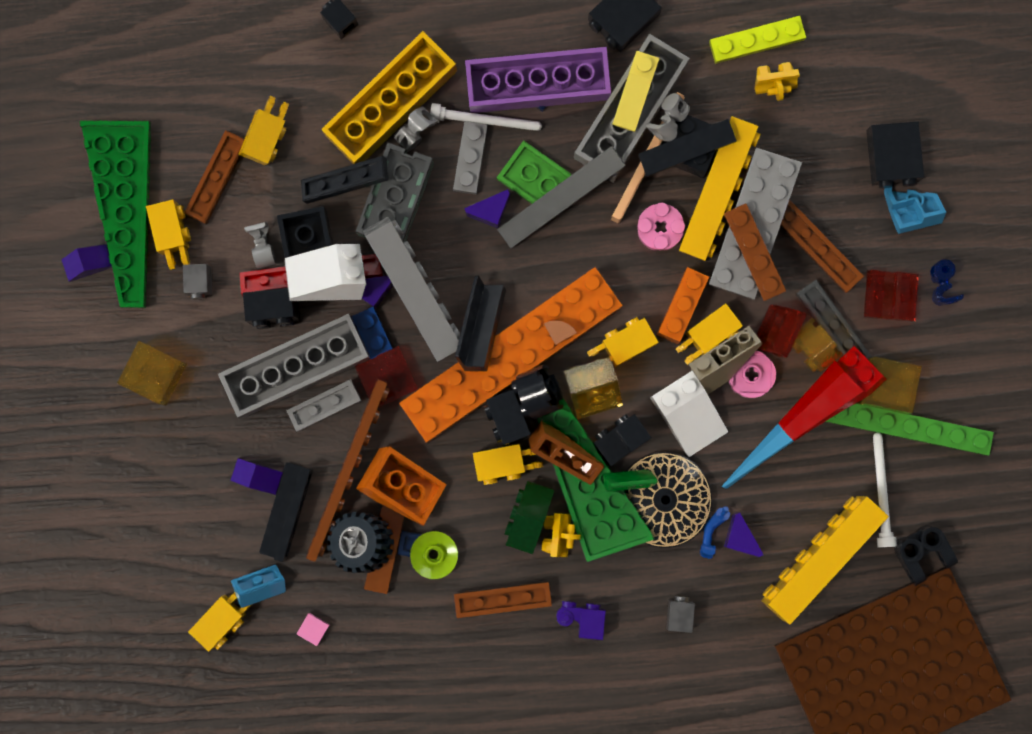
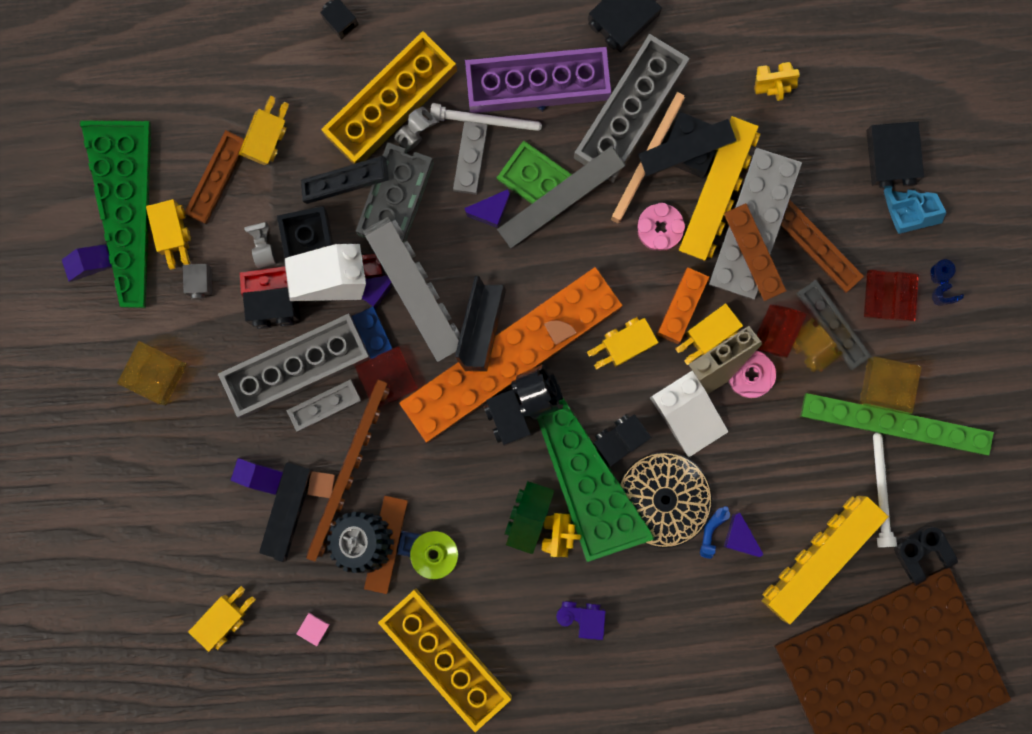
(258, 585): dark azure slope -> none
(321, 484): none -> nougat tile
(401, 485): orange slope -> none
(445, 660): none -> yellow brick
(501, 463): yellow hinge -> none
(502, 600): dark orange plate -> none
(564, 453): dark orange slope -> none
(593, 387): clear yellow brick -> none
(629, 480): green slope -> none
(635, 91): light yellow slope -> none
(675, 110): light grey leg -> none
(680, 615): flat silver brick -> none
(757, 39): neon yellow plate -> none
(835, 390): red plate -> none

